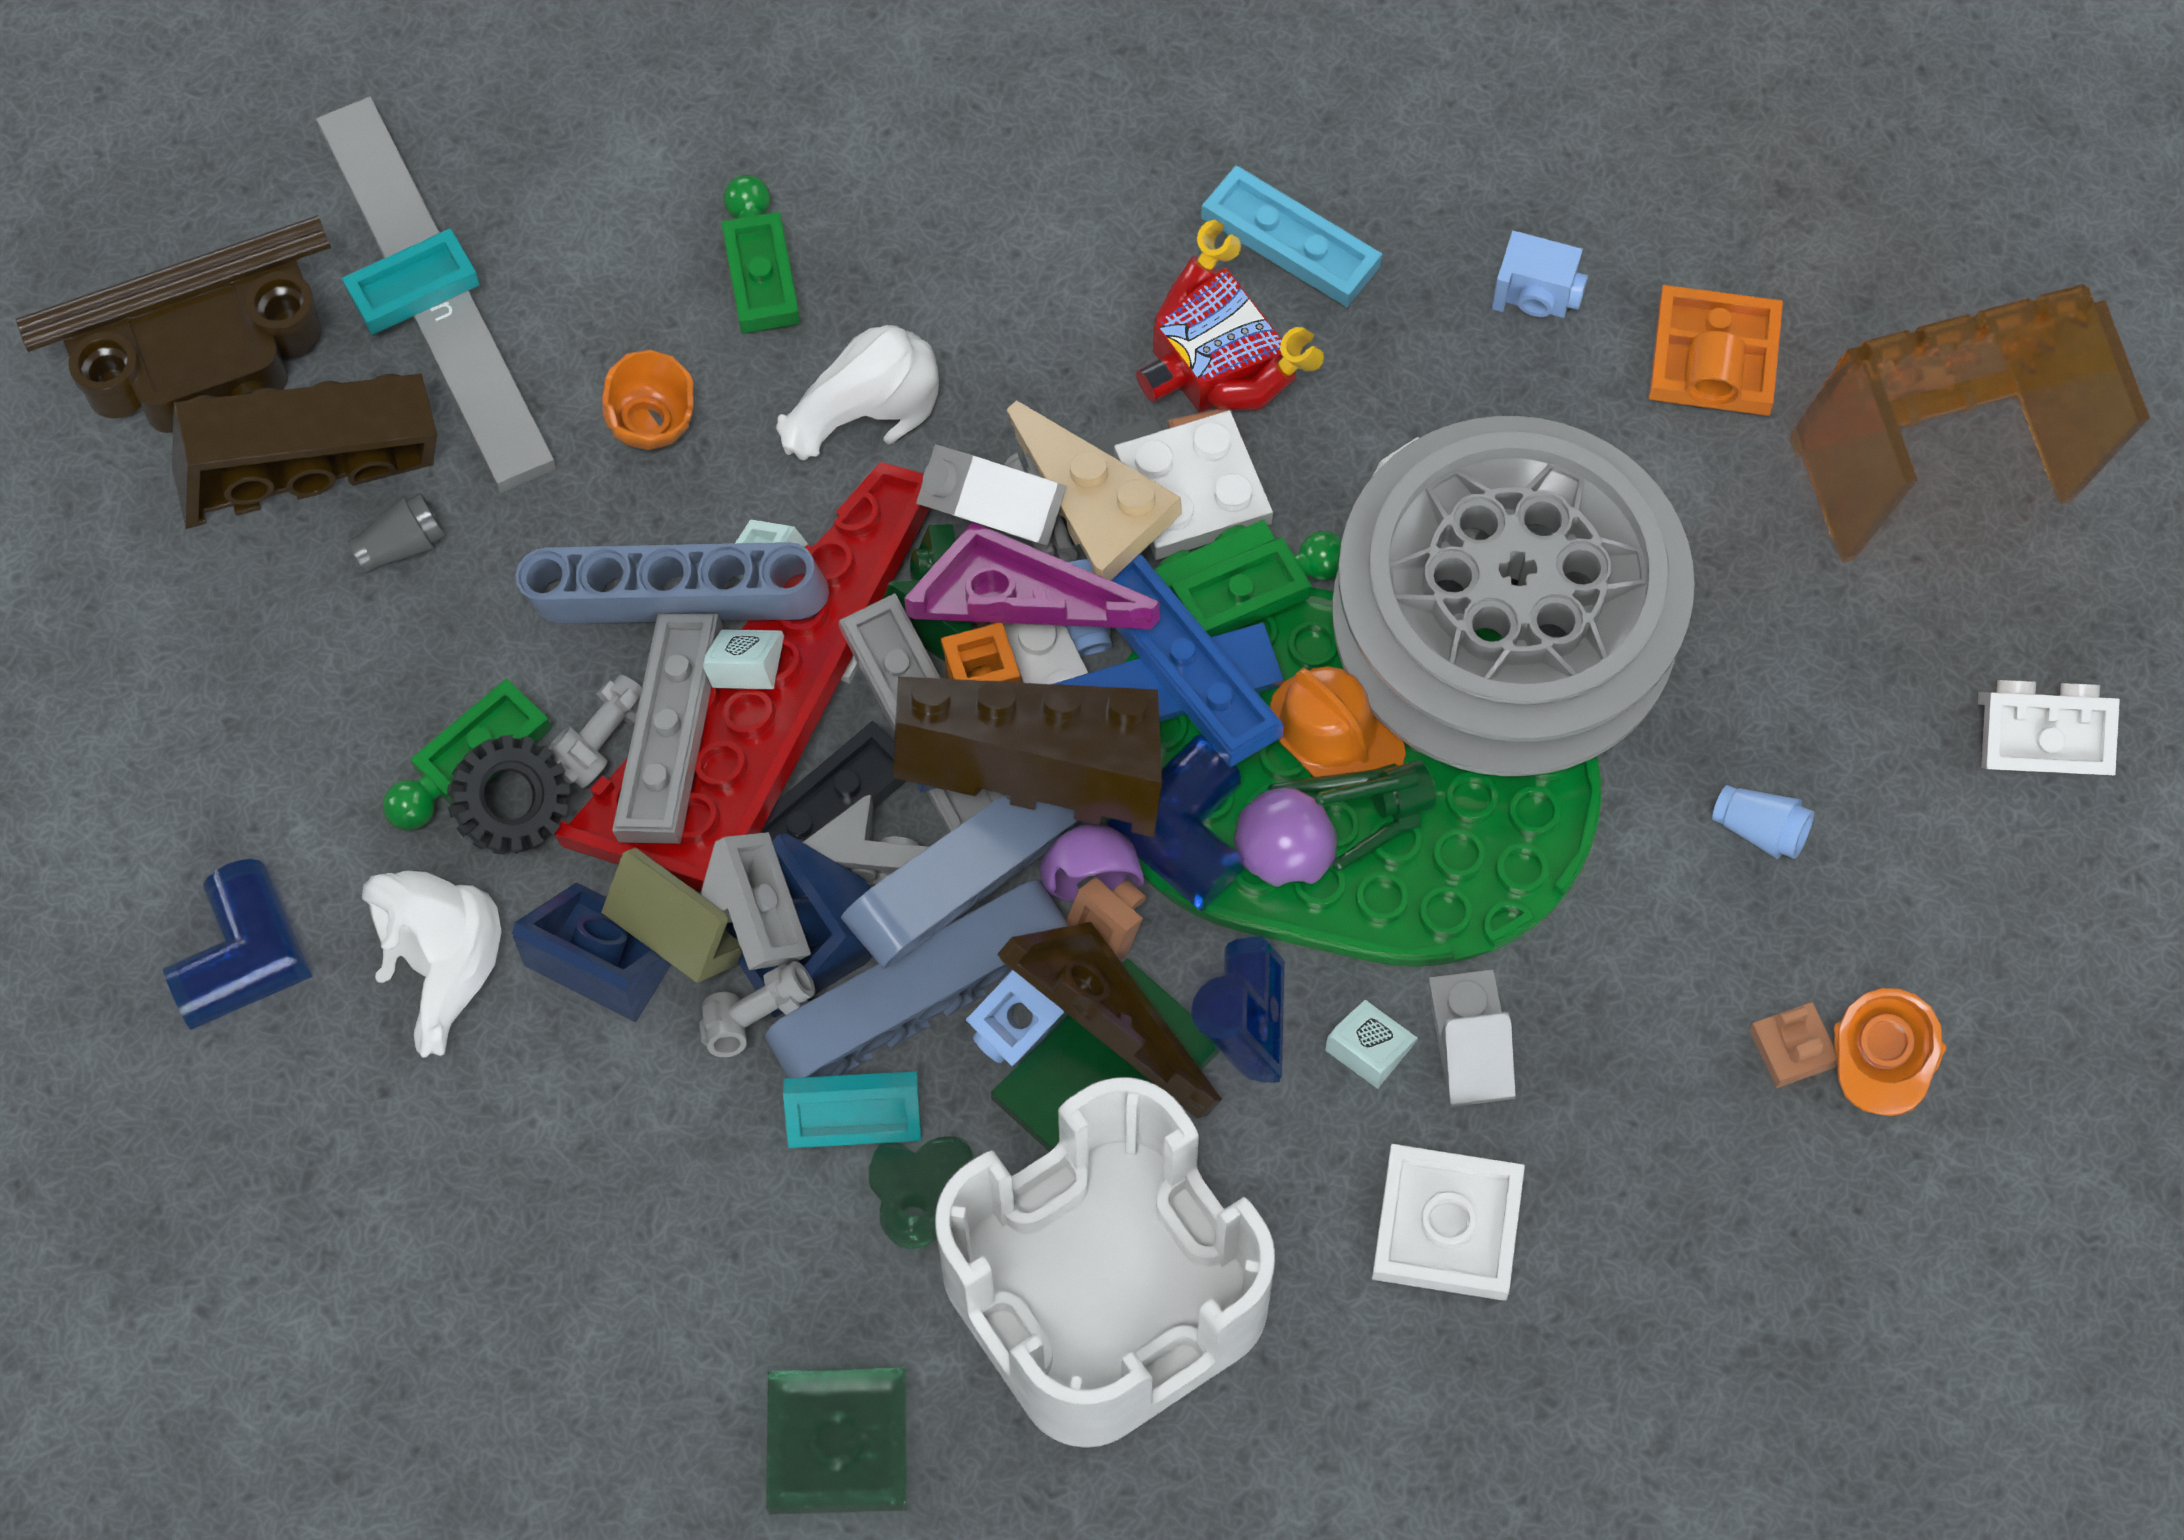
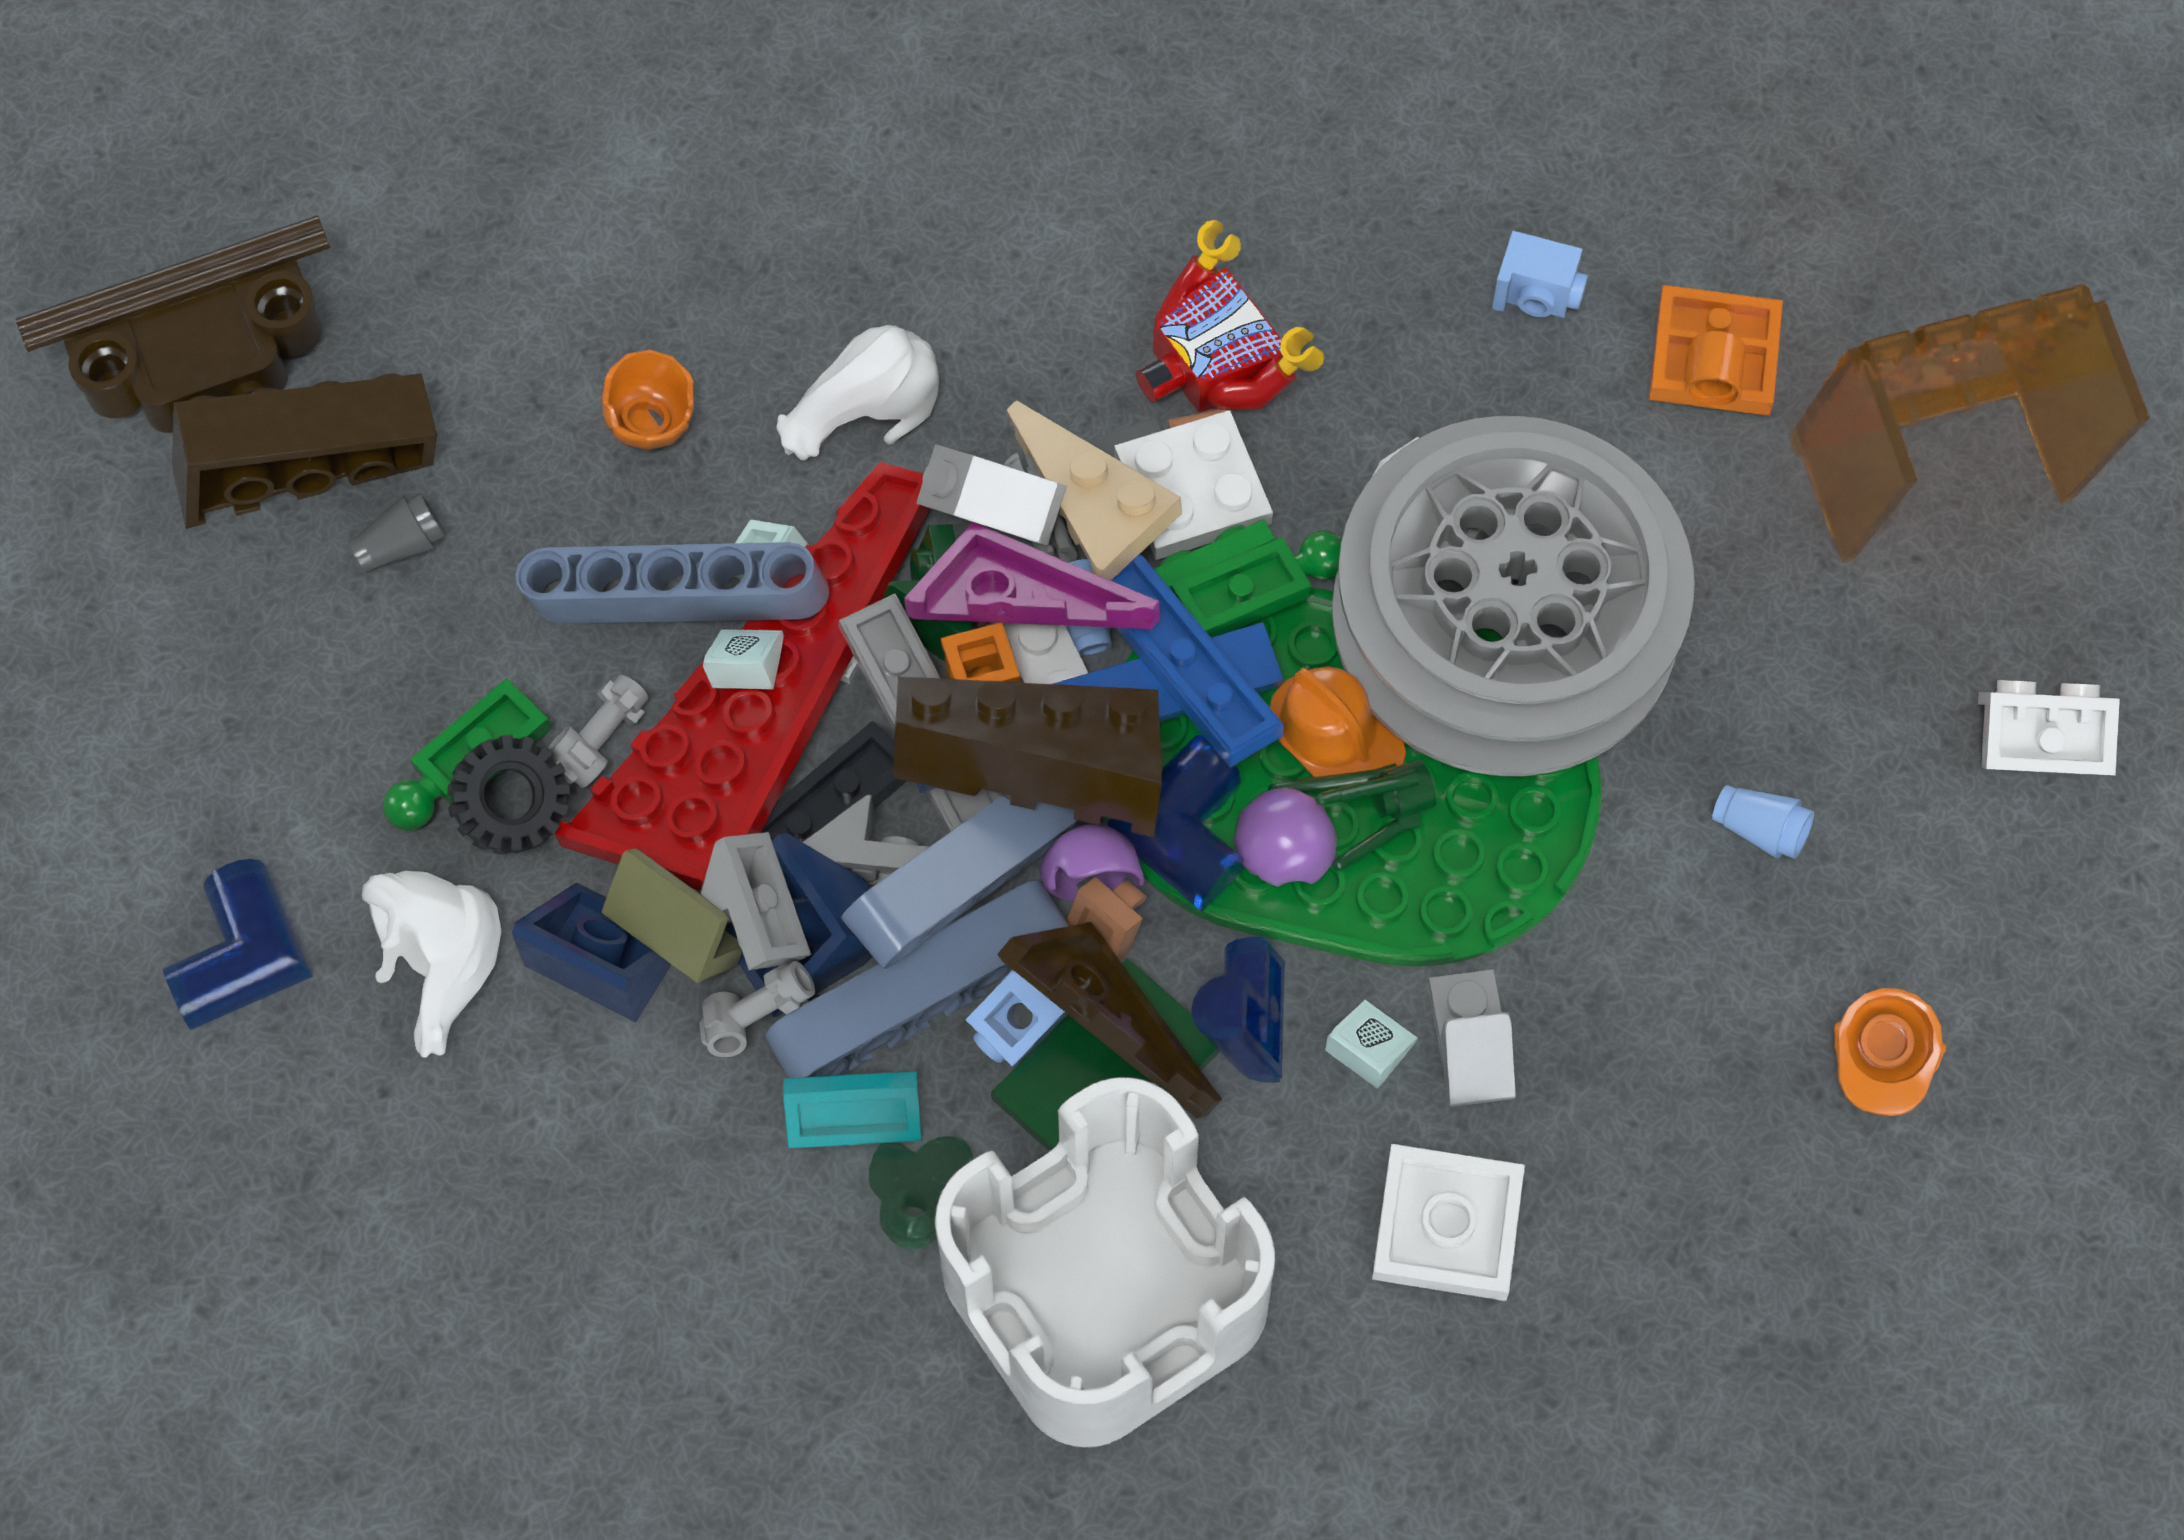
(410, 281): teal tile -> none
(452, 328): light grey tile -> none
(667, 731): light grey tile -> none
(758, 258): green plate -> none
(837, 1441): clear green plate -> none
(1292, 236): medium azure plate -> none
(1794, 1044): nougat tile -> none

